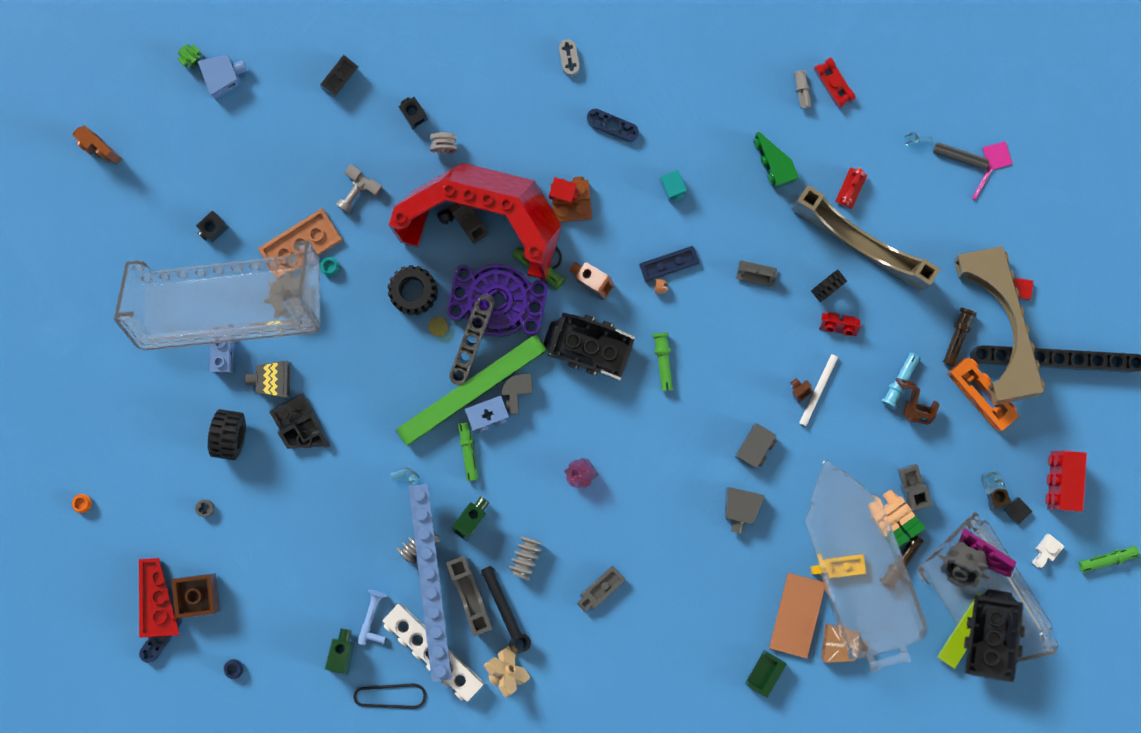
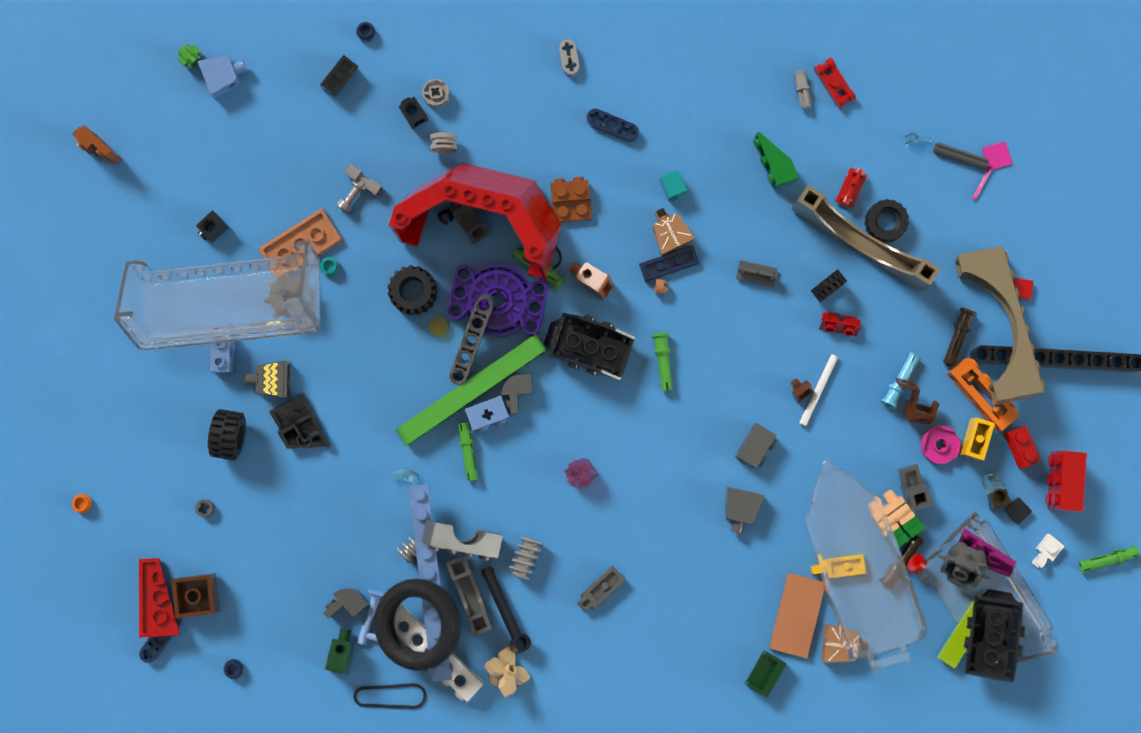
(348, 598): none -> dark grey brick
(363, 26): none -> dark blue plate
(385, 626): none -> black tyre
(436, 93): none -> light grey wheel
(441, 535): none -> arch
(464, 524): dark green torso -> none
(563, 191): red brick -> none
(670, 232): none -> medium nougat torso
(887, 206): none -> black tyre
(917, 564): none -> red tile
(929, 447): none -> dark pink plate
(977, 439): none -> yellow brick
(1022, 446): none -> red brick

